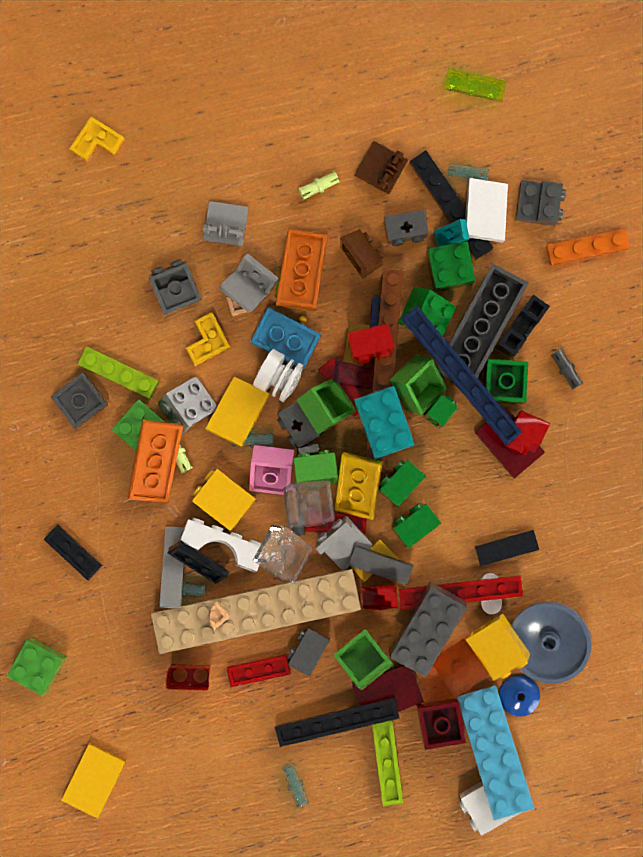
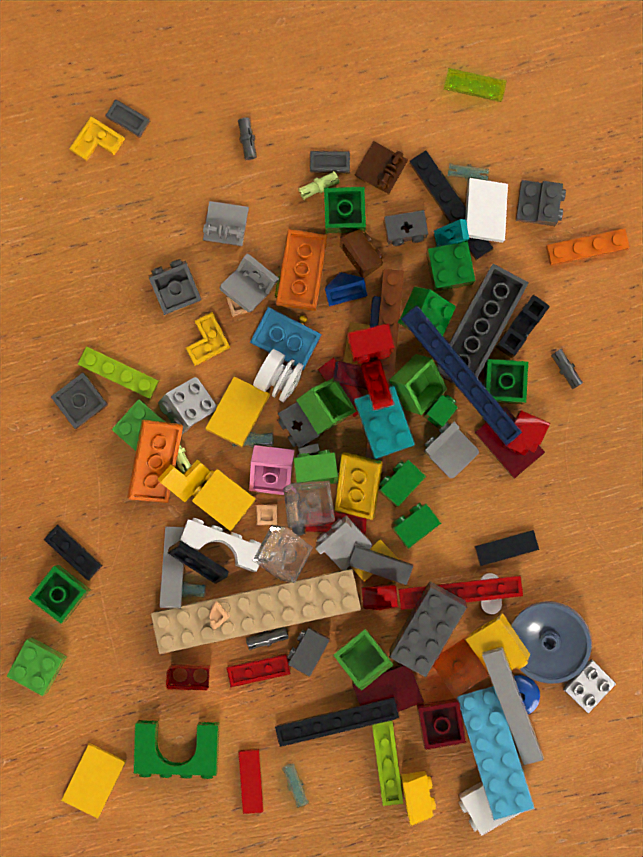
(59, 594): none -> green brick
(127, 118): none -> dark grey tile
(150, 761): none -> green arch
(184, 484): none -> yellow tile
(247, 139): none -> dark grey pin
(251, 781): none -> red tile
(266, 514): none -> light nougat tile
(267, 638): none -> dark grey pin
(329, 161): none -> dark grey tile
(344, 209): none -> green brick
(345, 288): none -> blue slope
(377, 385): none -> red tile
(417, 796): none -> yellow slope
(451, 450): none -> light grey bracket
(513, 705): none -> light grey tile
(589, 686): none -> hinge

